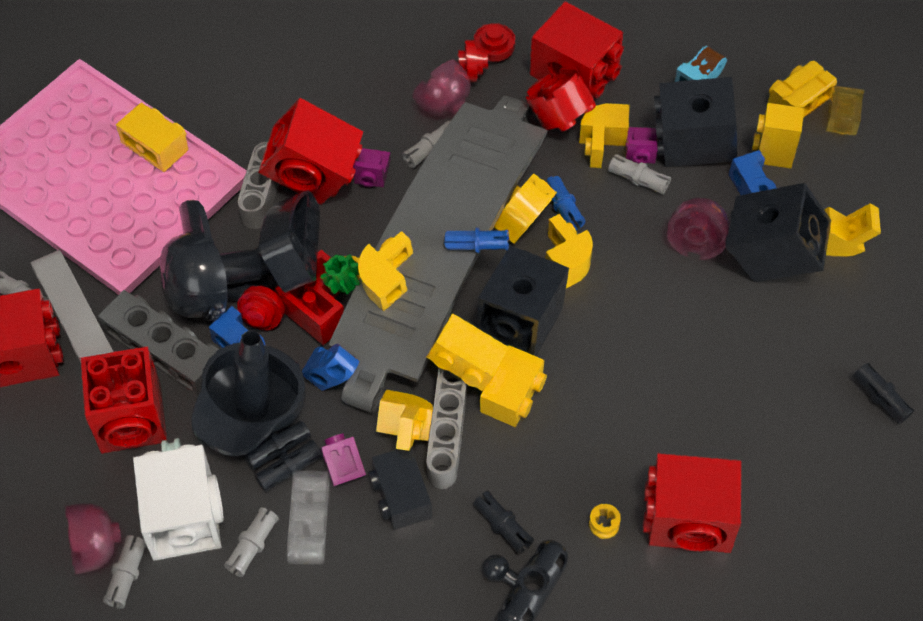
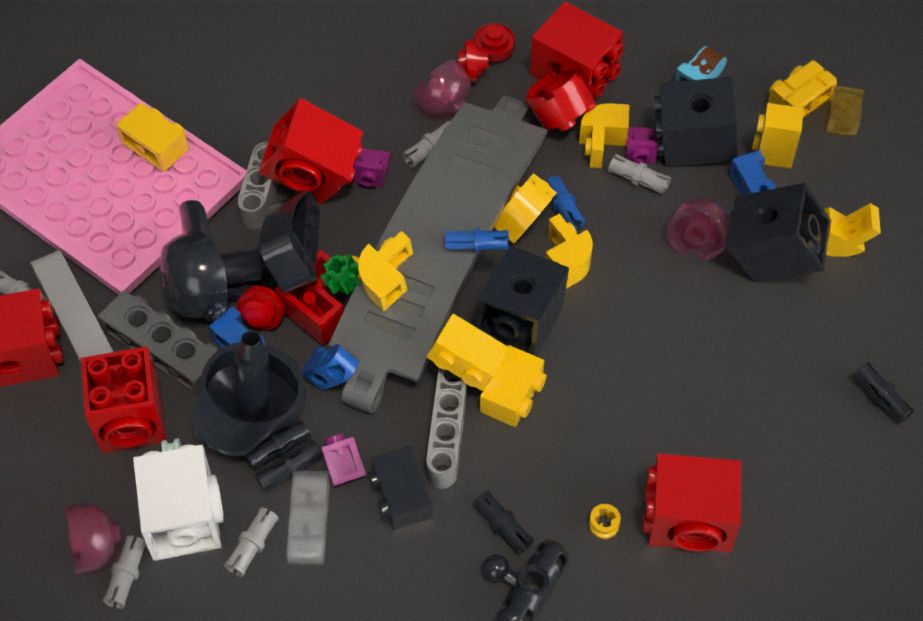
(404, 416): yellow brick -> none

